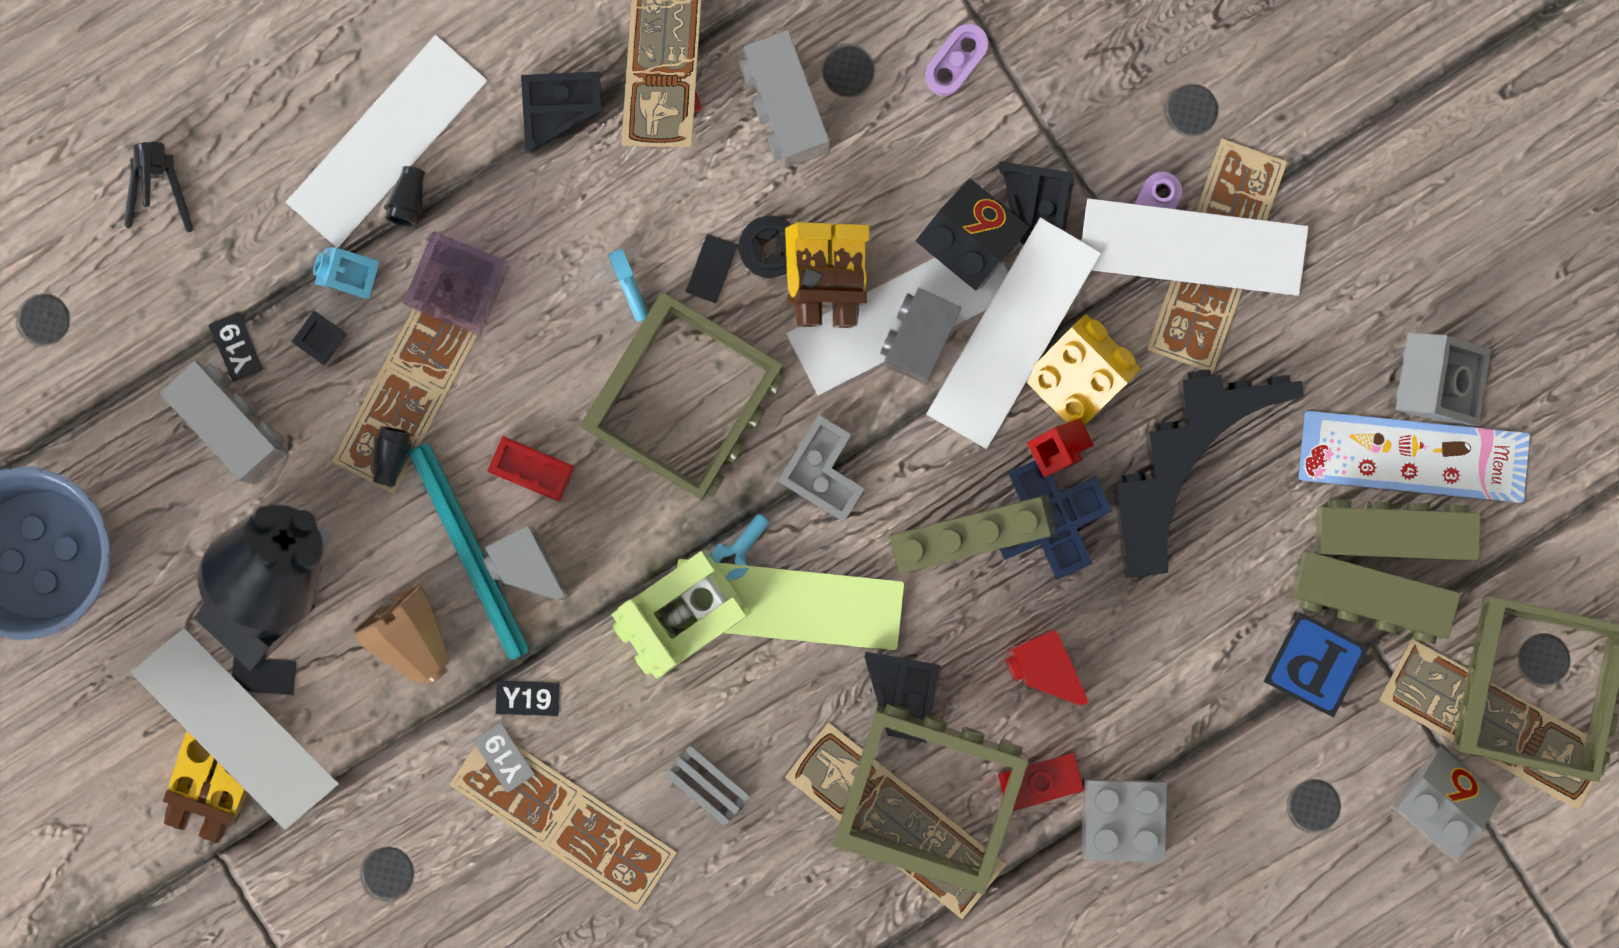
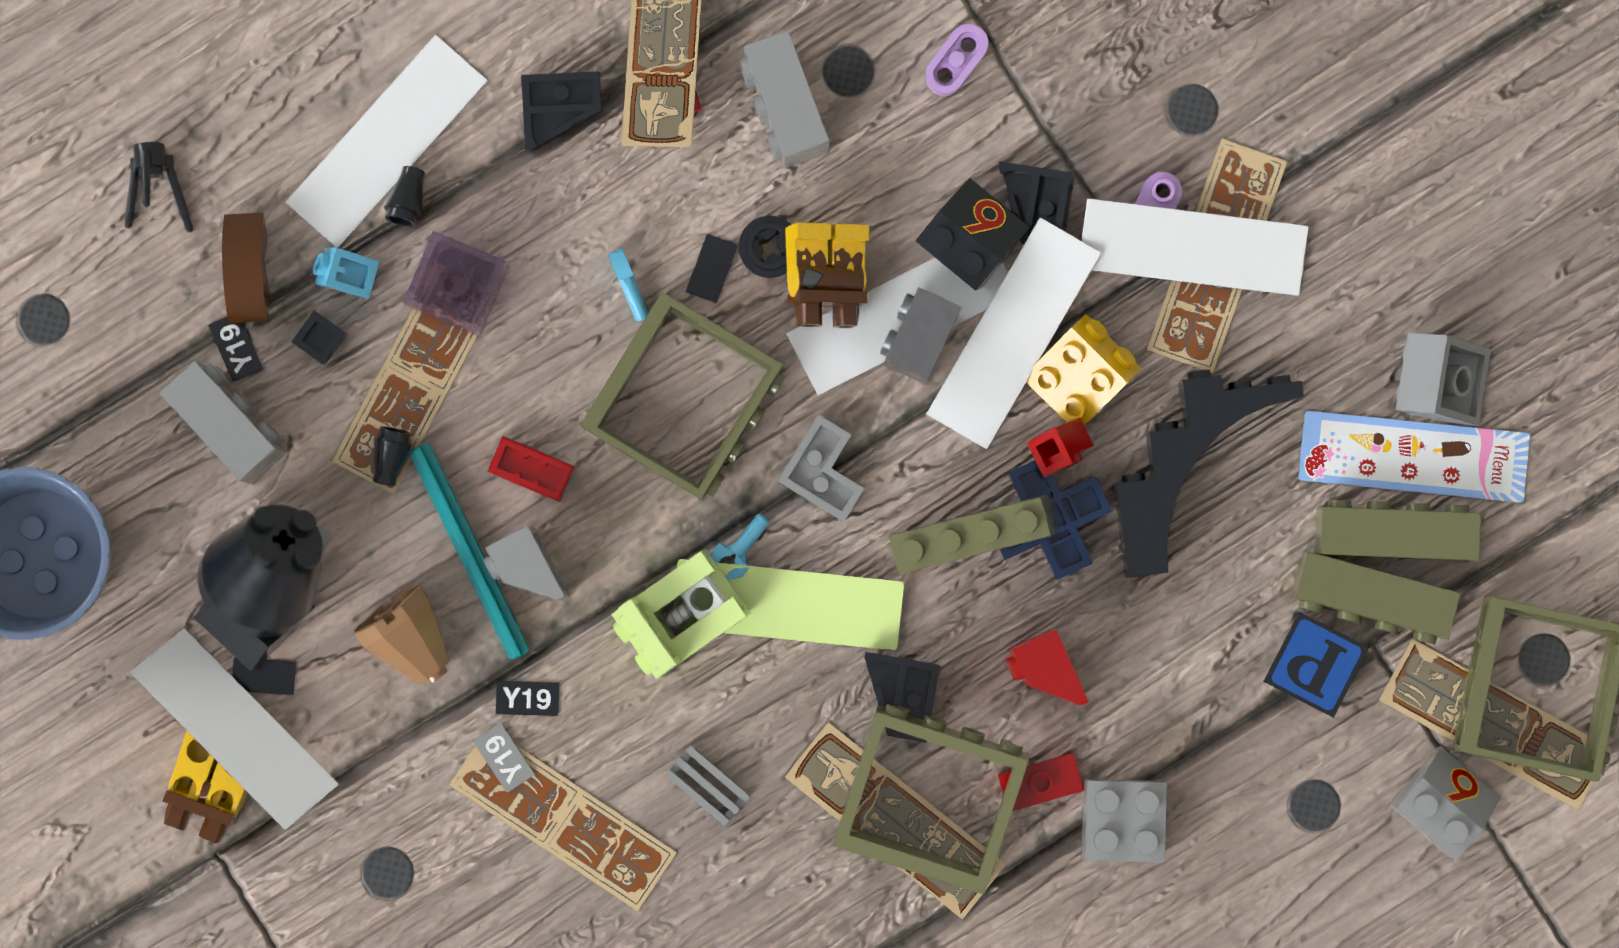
(244, 267): none -> reddish brown brick

